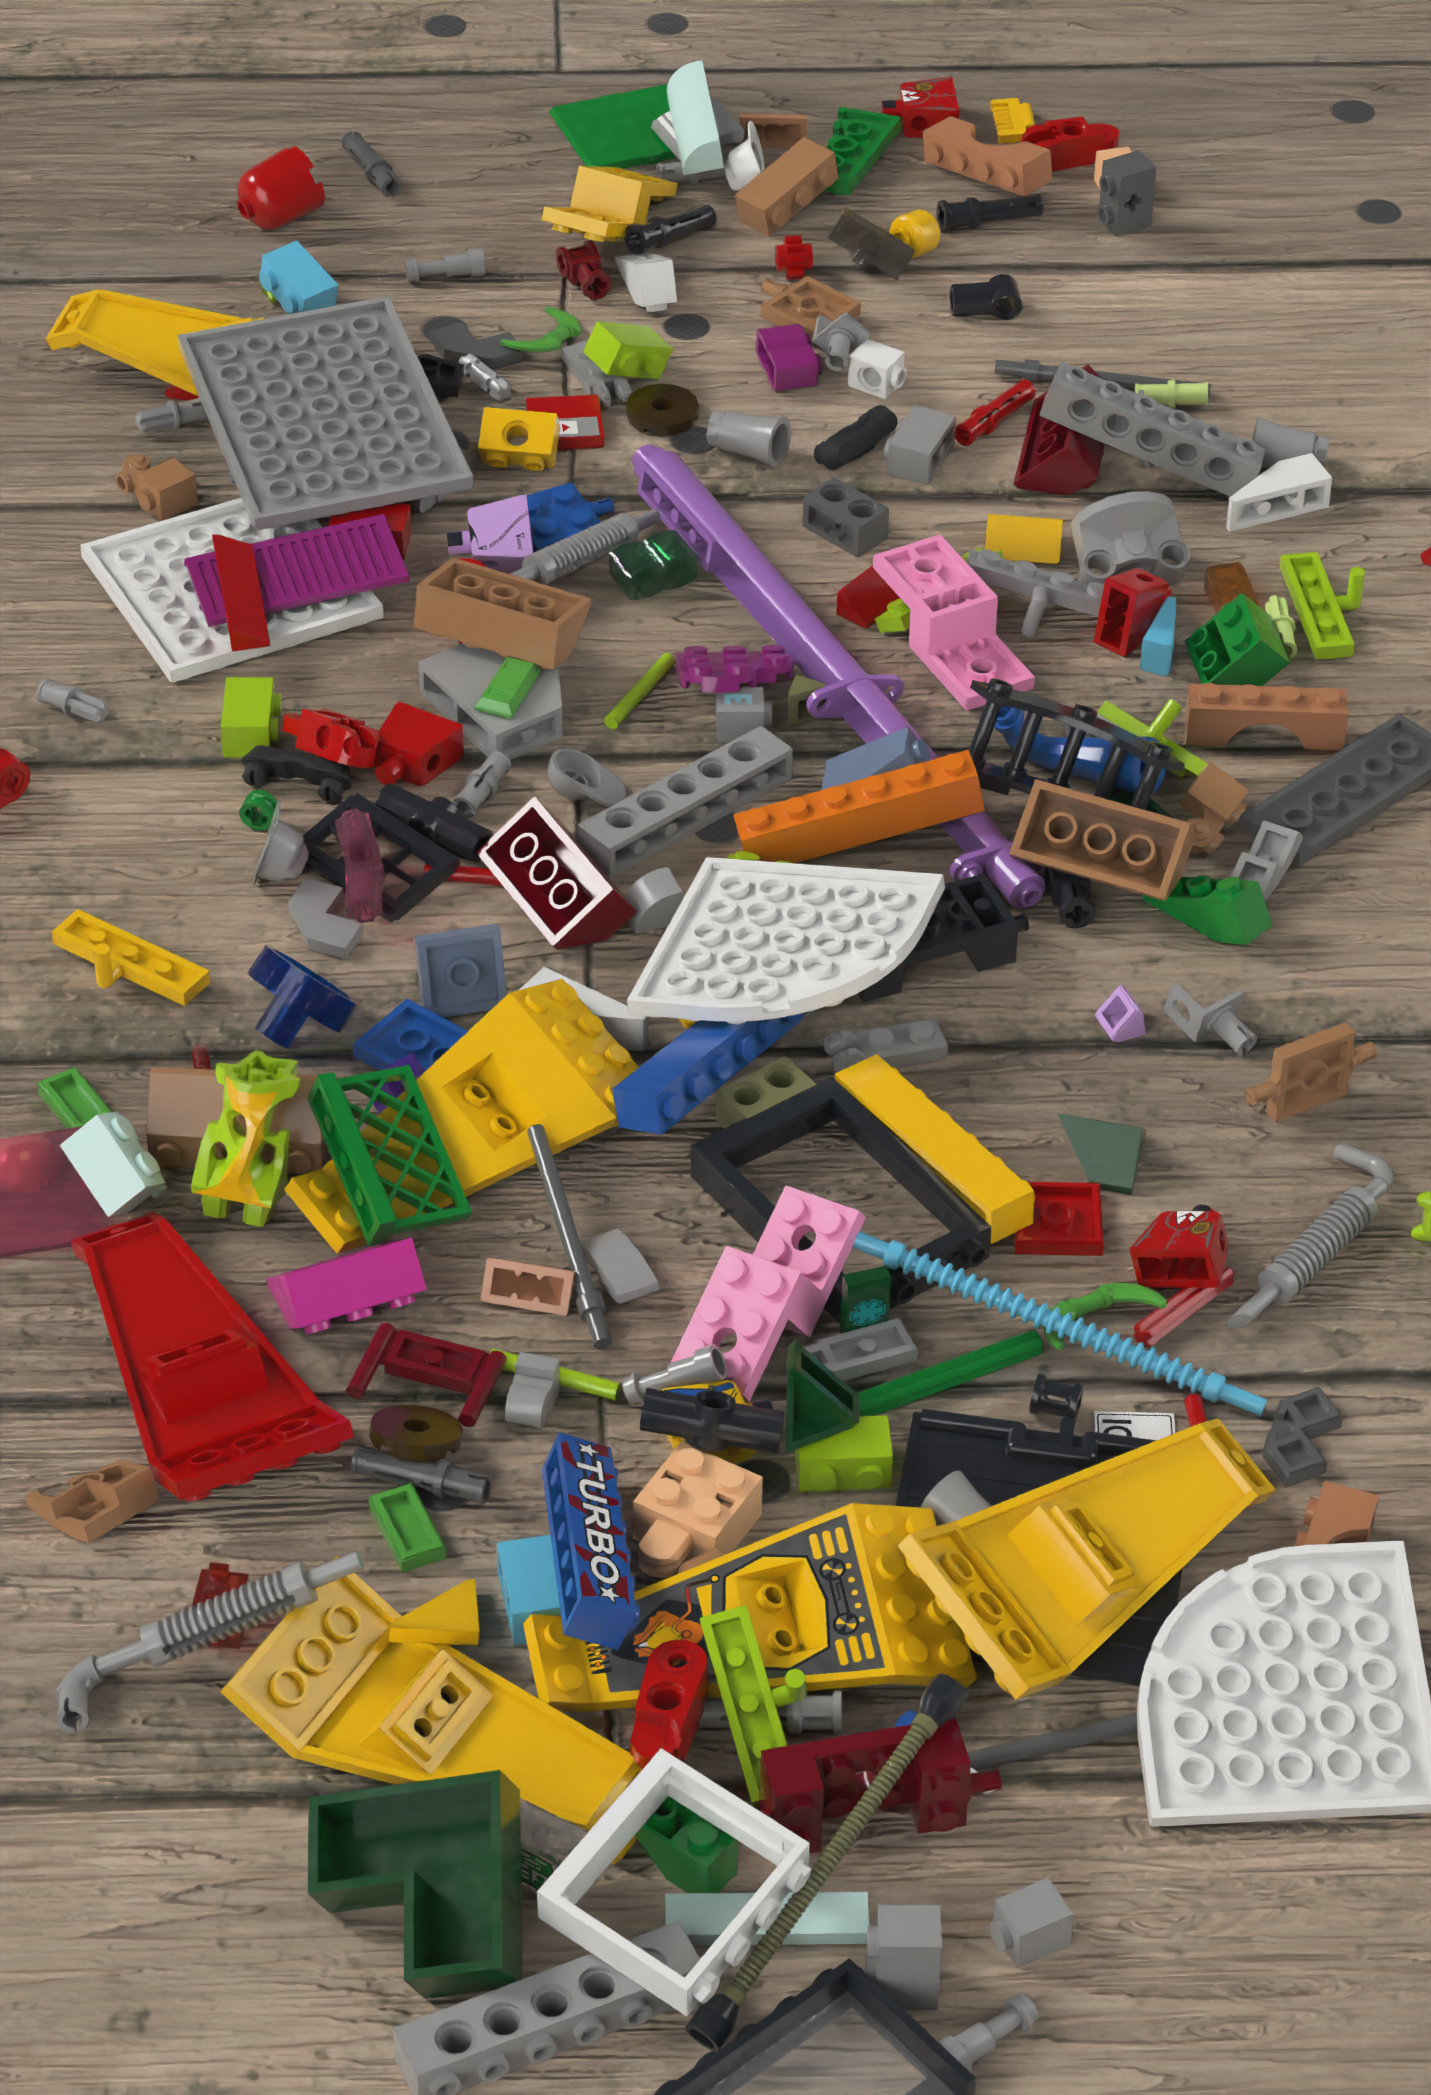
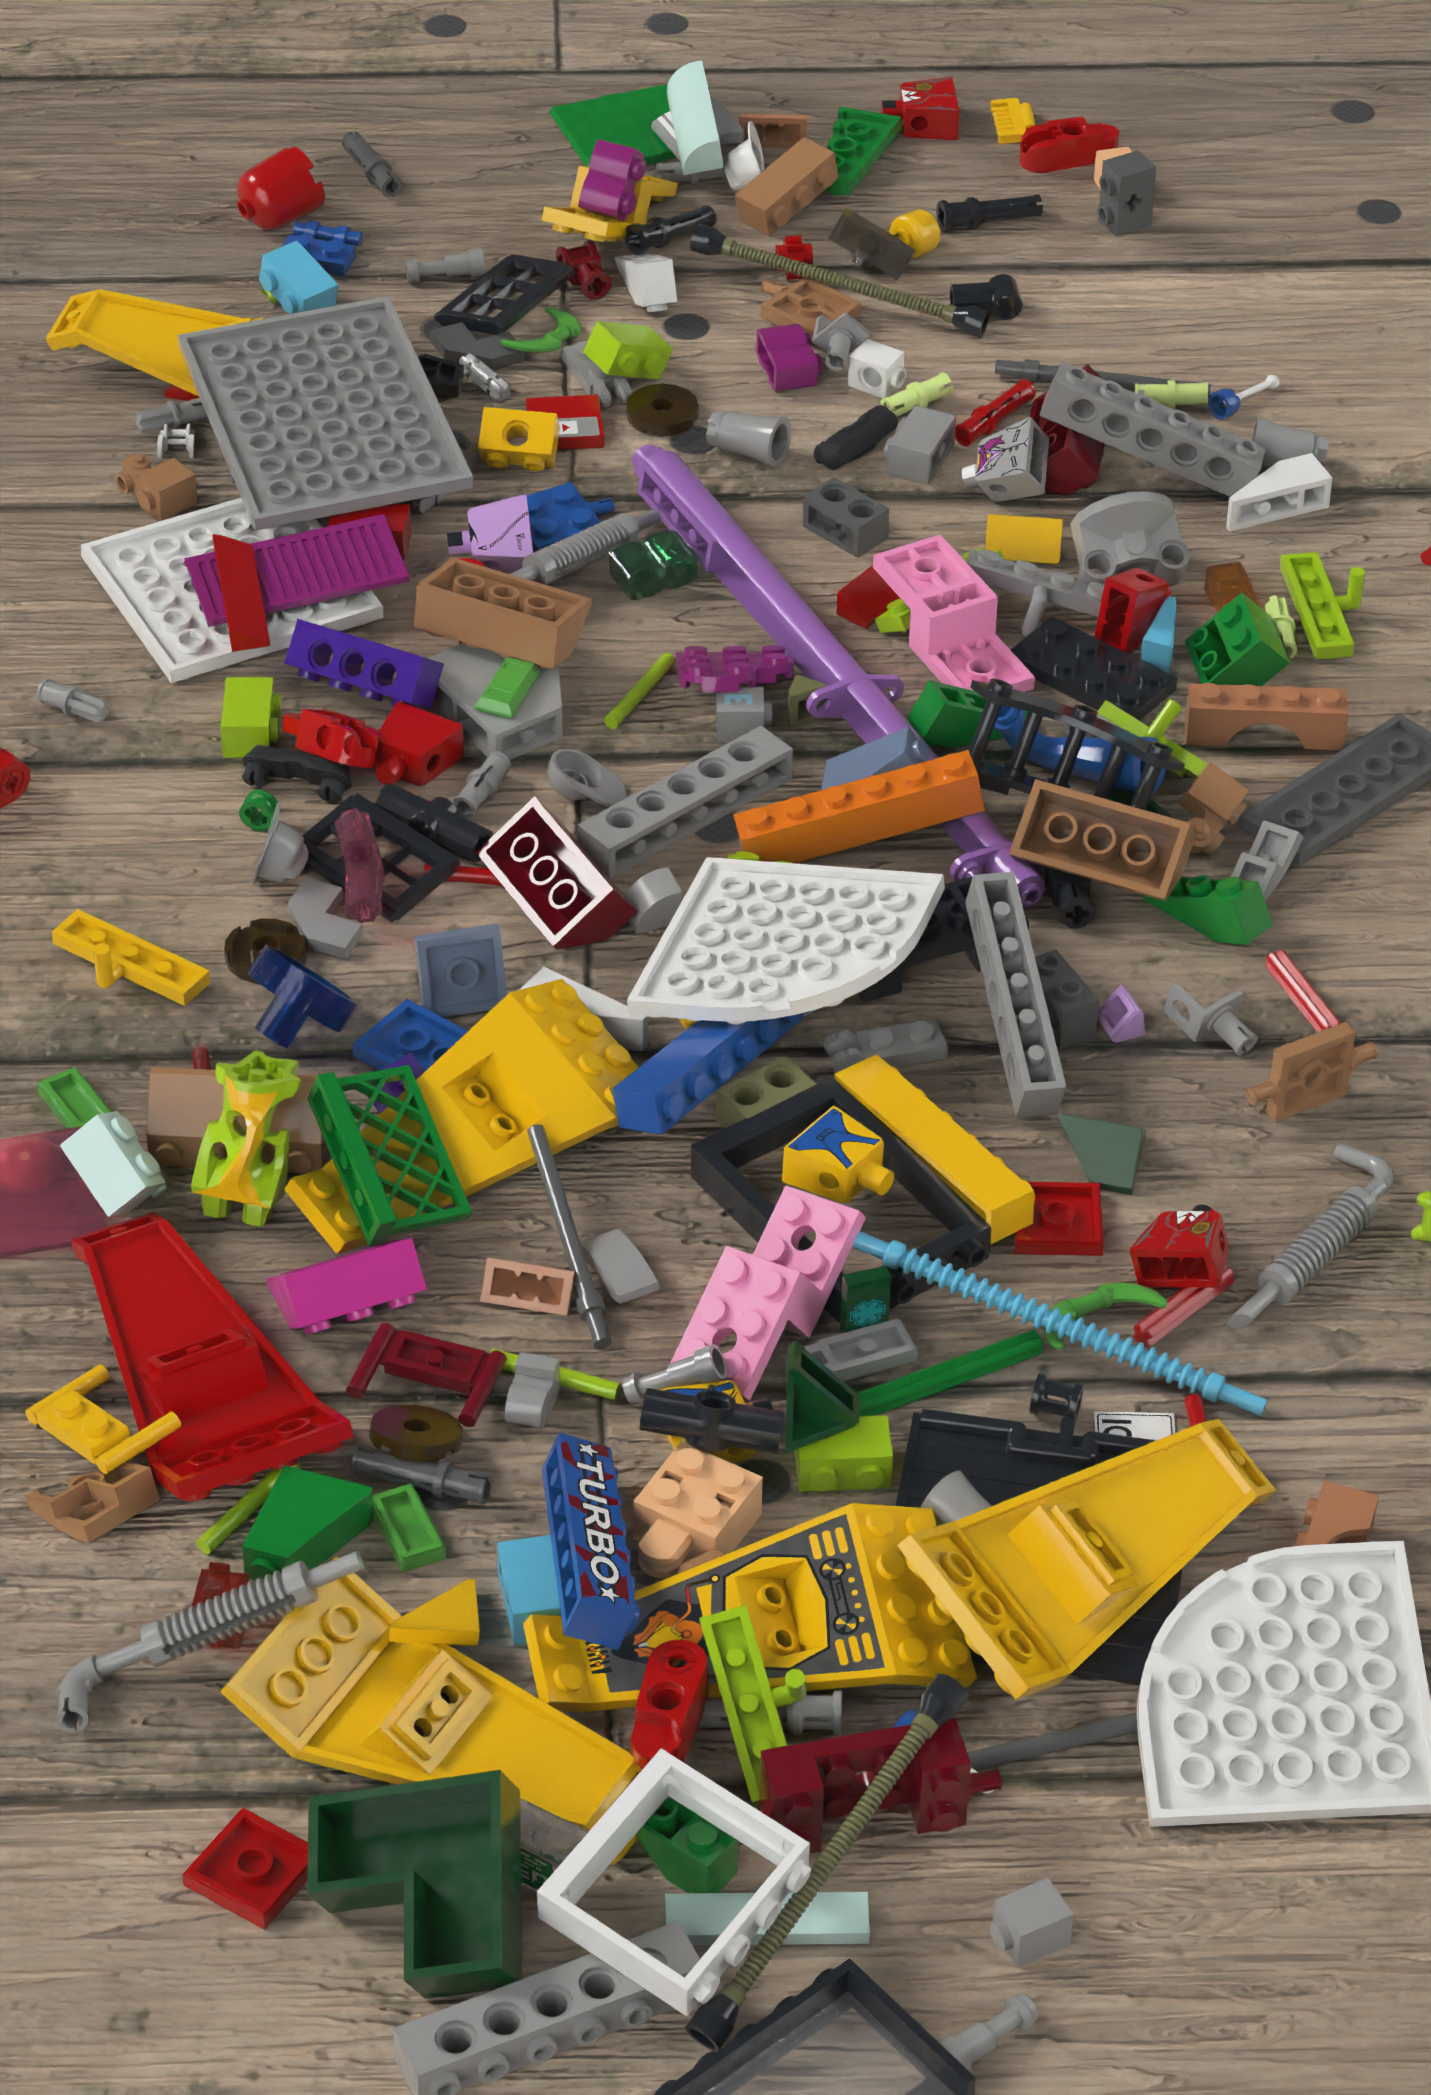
(91, 1429): none -> yellow plate
(163, 440): none -> white piece
(238, 1513): none -> lime bar
(244, 945): none -> dark brown tile
(250, 1868): none -> red tile
(305, 1521): none -> green slope
(311, 652): none -> dark purple brick
(335, 253): none -> blue plate
(512, 311): none -> black piece
(612, 180): none -> magenta brick
(836, 1159): none -> yellow torso
(906, 1954): light grey brick -> none
(918, 394): none -> yellowish green pin
(948, 715): none -> green slope
(968, 319): none -> olive hose
(1011, 463): none -> light grey torso
(1012, 167): nougat arch -> none
(1015, 995): none -> light grey brick
(1068, 1001): none -> dark grey brick
(1093, 669): none -> black plate
(1232, 400): none -> blue hinge
(1289, 1443): dark grey tile -> none
(1300, 991): none -> axle

